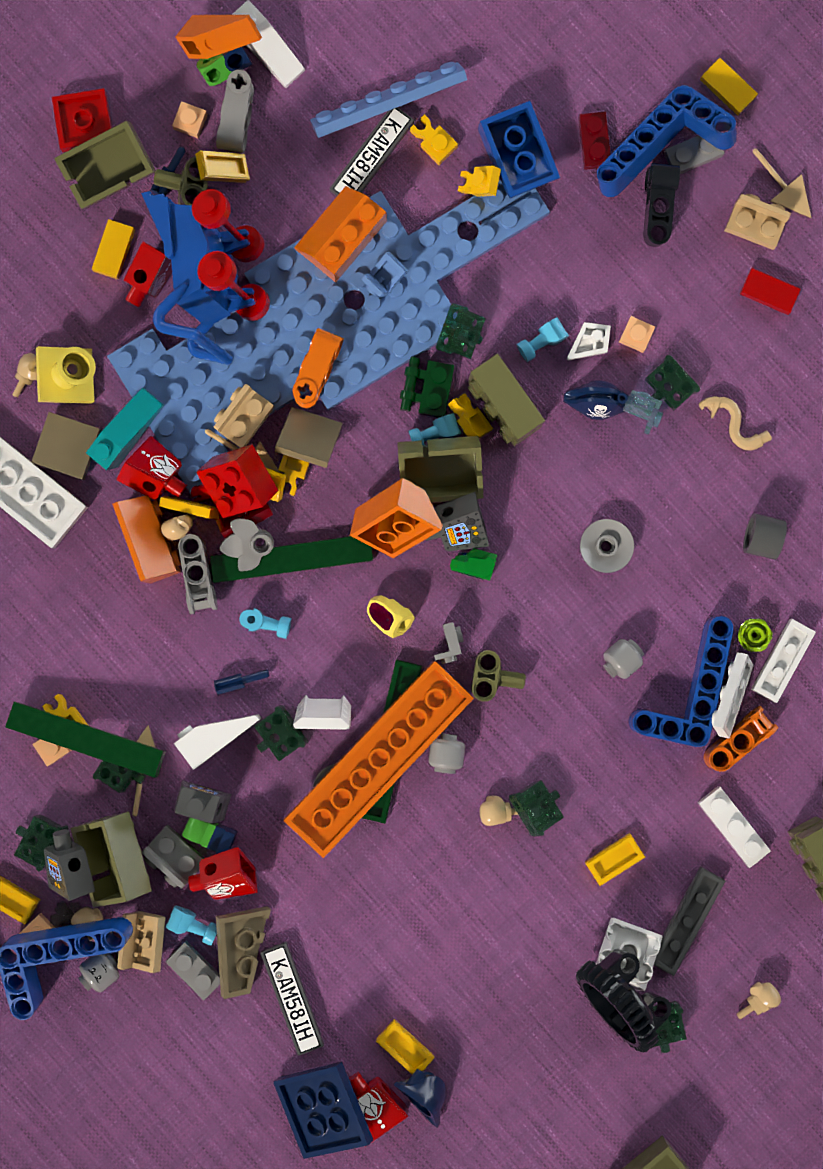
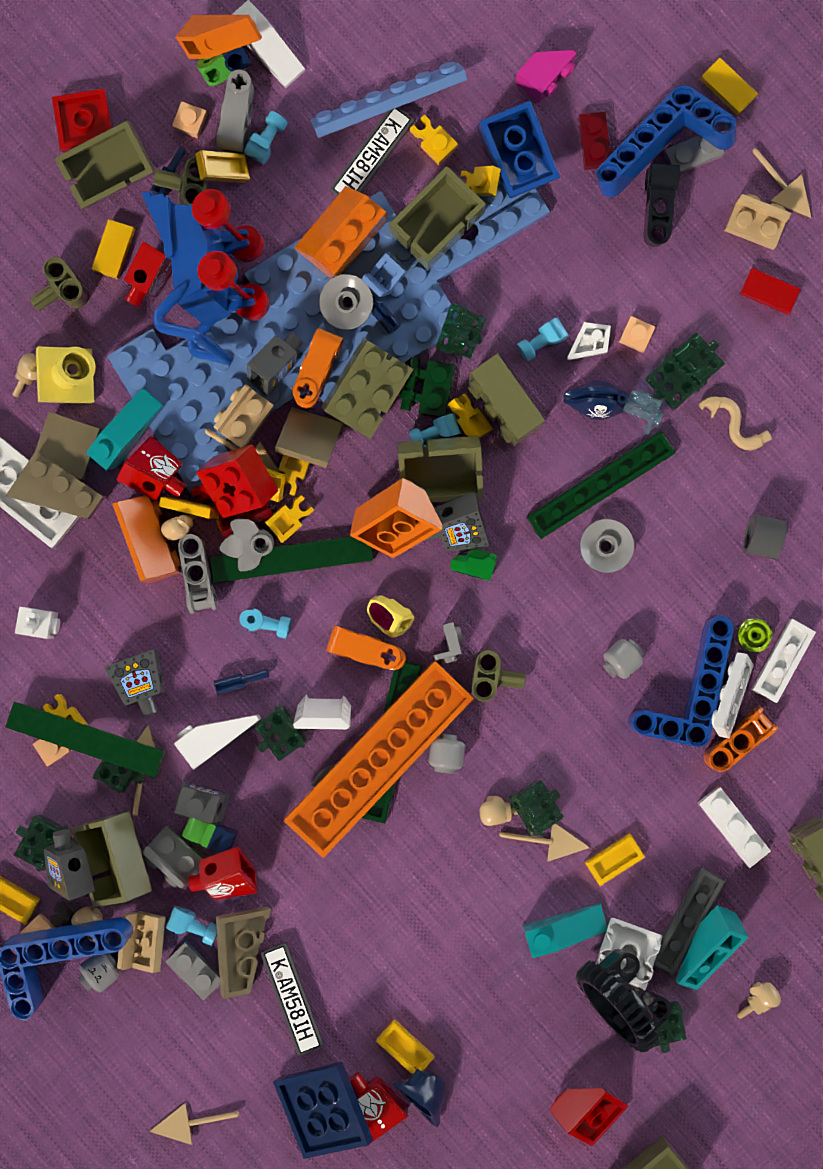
(37, 623): none -> white brick
(54, 488): none -> dark tan wing
(59, 286): none -> olive beam
(138, 680): none -> torso
(178, 1125): none -> tan piece
(259, 145): none -> medium azure leg
(273, 363): none -> dark grey torso
(285, 520): none -> yellow plate
(333, 297): none -> light grey dish
(364, 649): none -> orange piece
(366, 388): none -> olive piece
(385, 317): none -> dark blue axle
(437, 217): none -> olive piece
(543, 71): none -> dark pink slope
(560, 842): none -> tan piece
(564, 930): none -> teal slope
(587, 1112): none -> red slope
(601, 485): none -> dark green tile
(691, 361): none -> clear green piece
(712, 945): none -> teal slope

